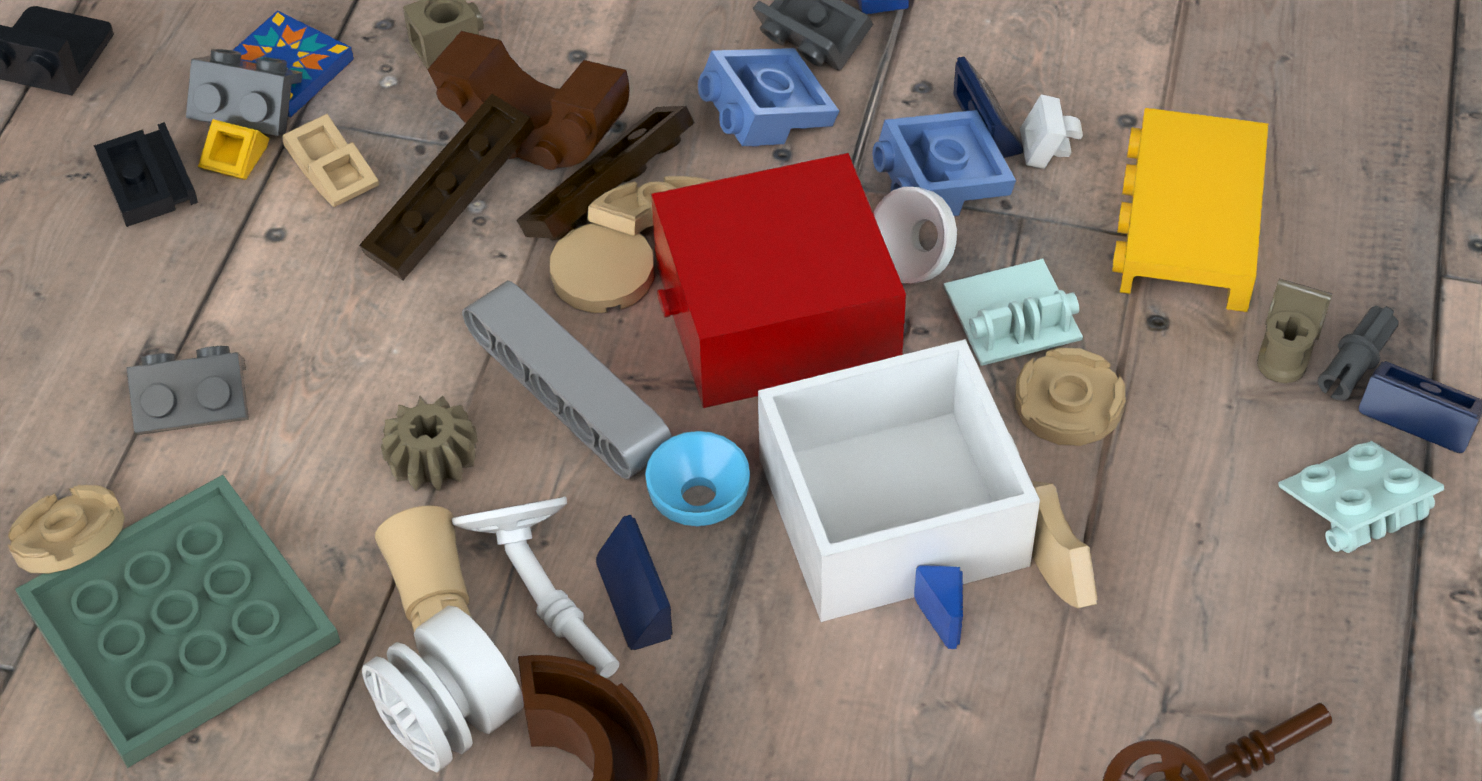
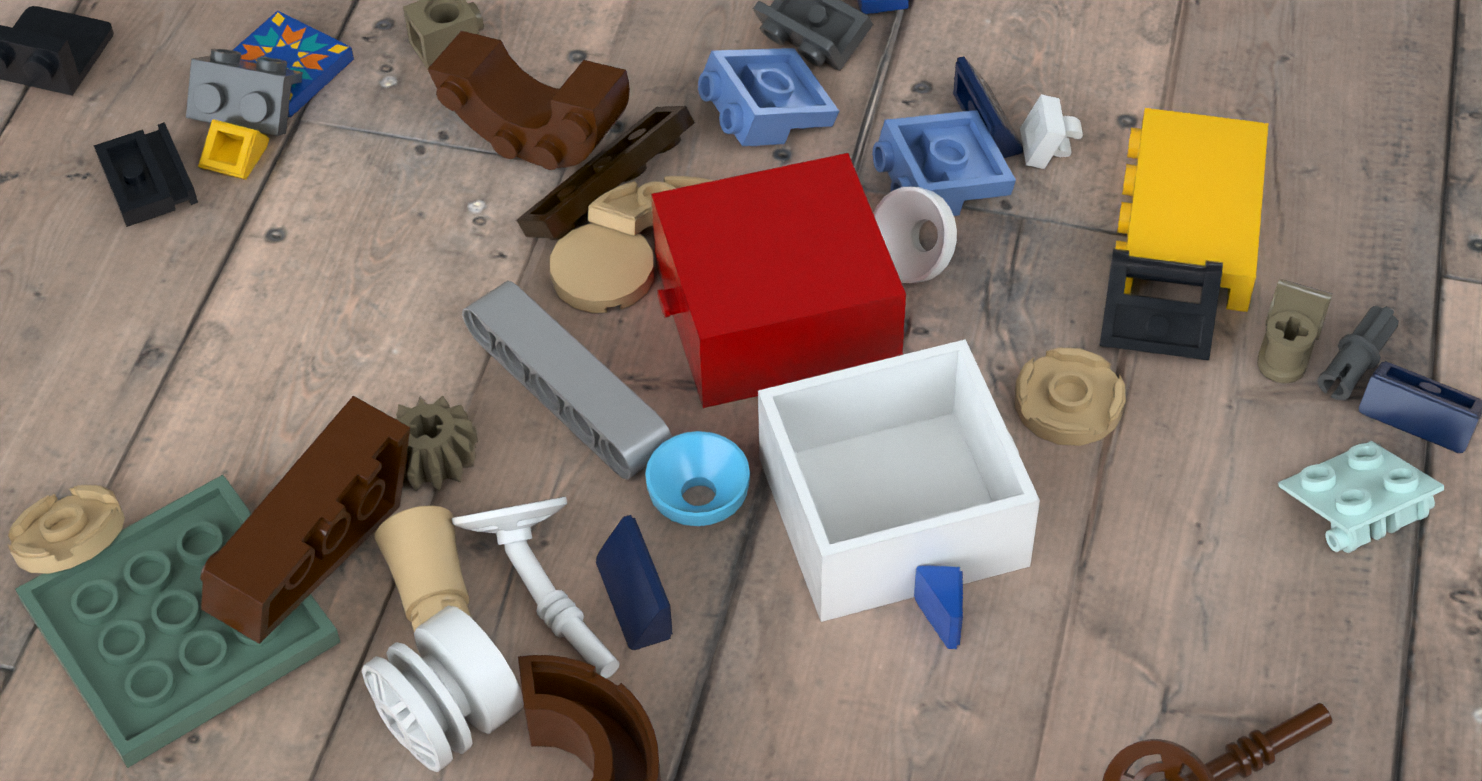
(187, 391): dark grey bracket -> none
(309, 521): none -> reddish brown wedge
(329, 162): tan slope -> none
(447, 186): dark brown plate -> none
(1014, 311): light aqua hinge -> none
(1059, 554): tan tile -> none
(1156, 322): none -> black plate

